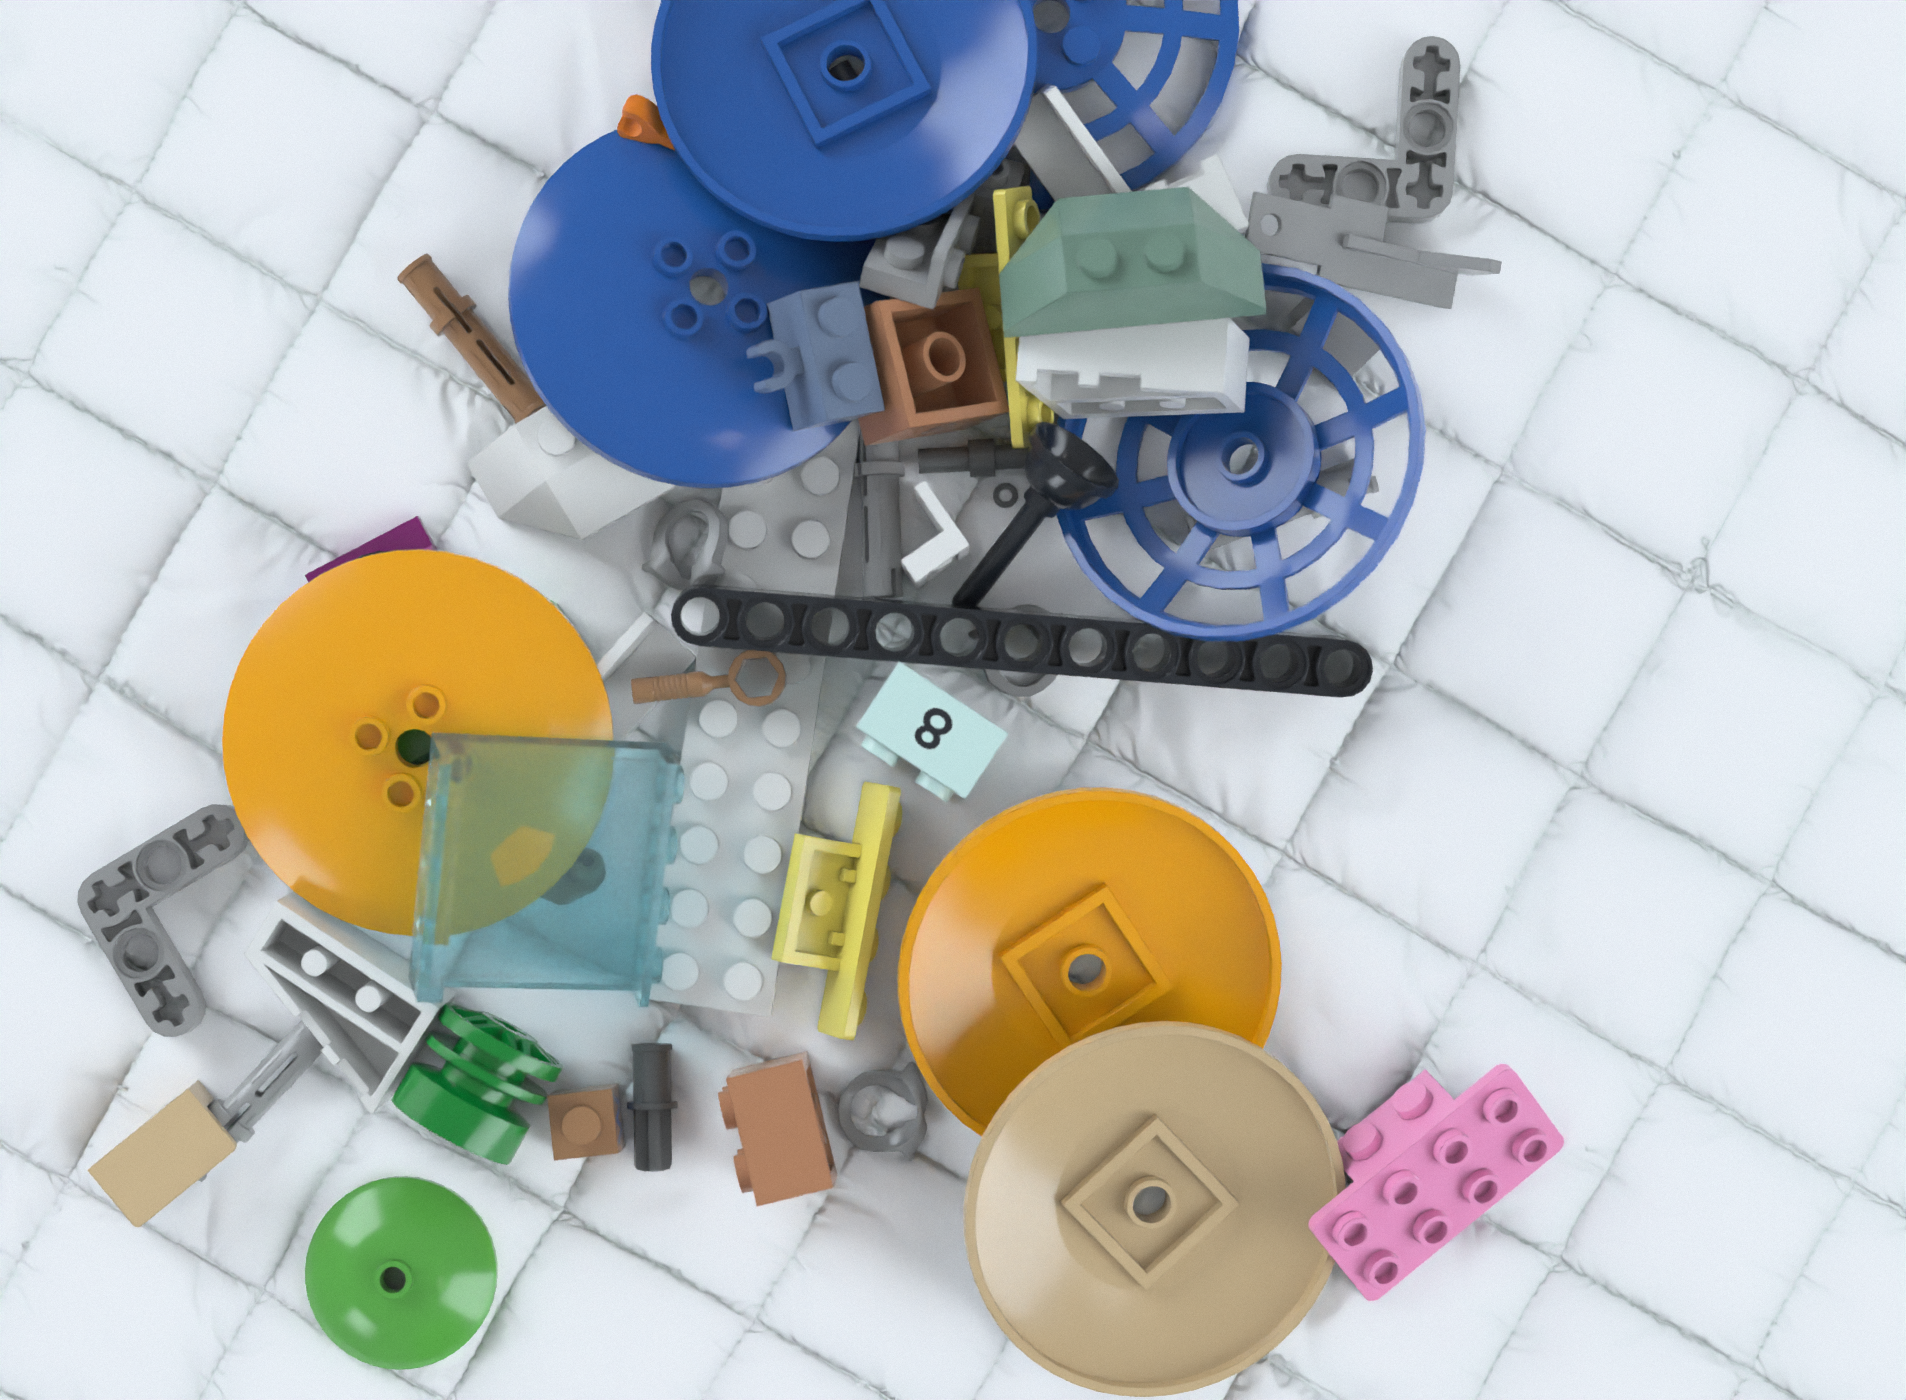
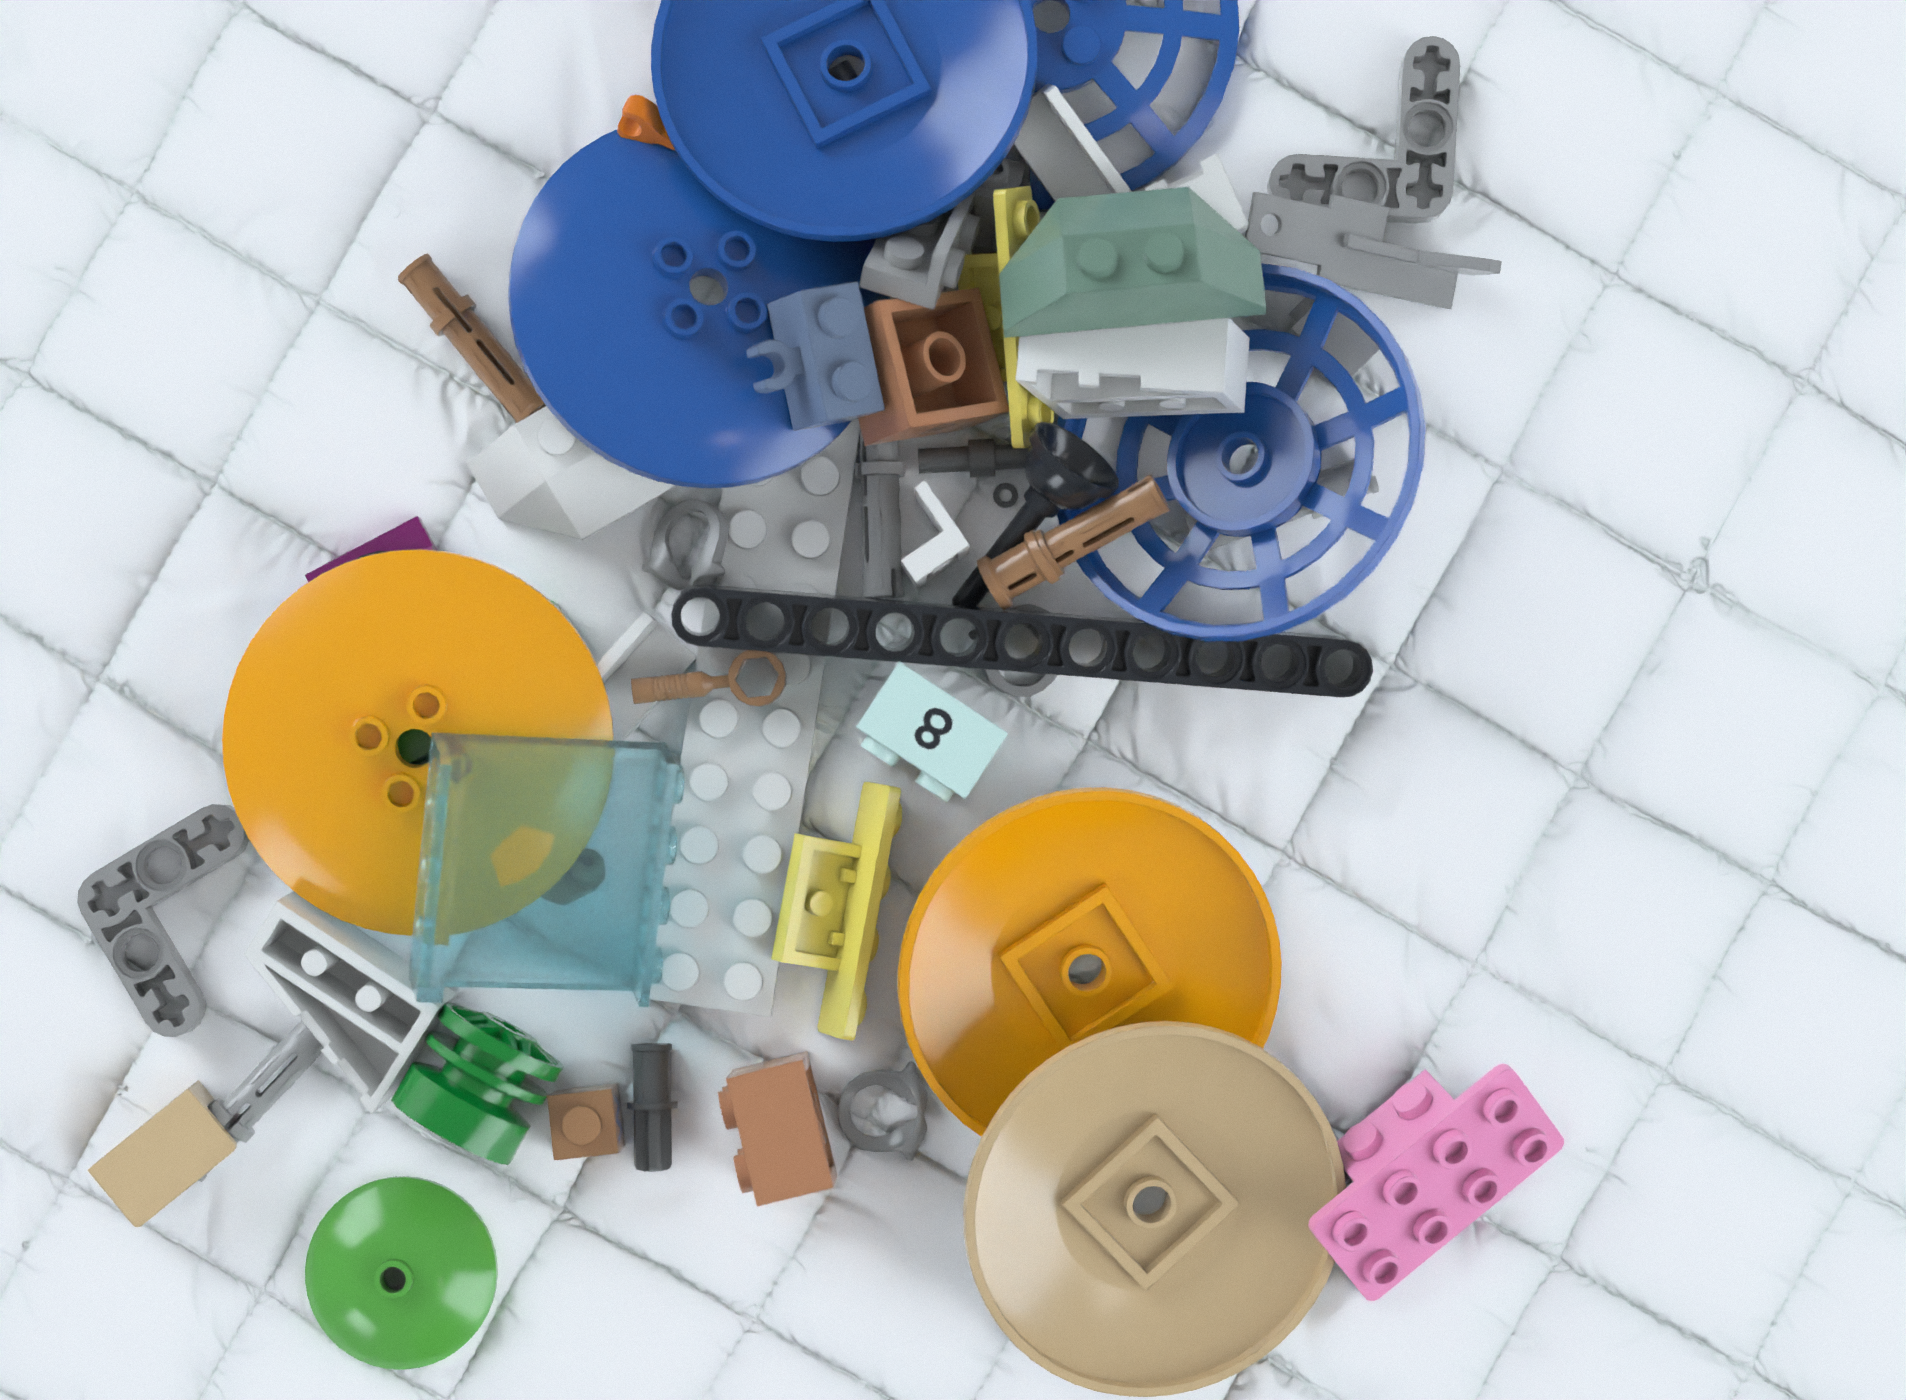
(1046, 554): none -> medium nougat pin

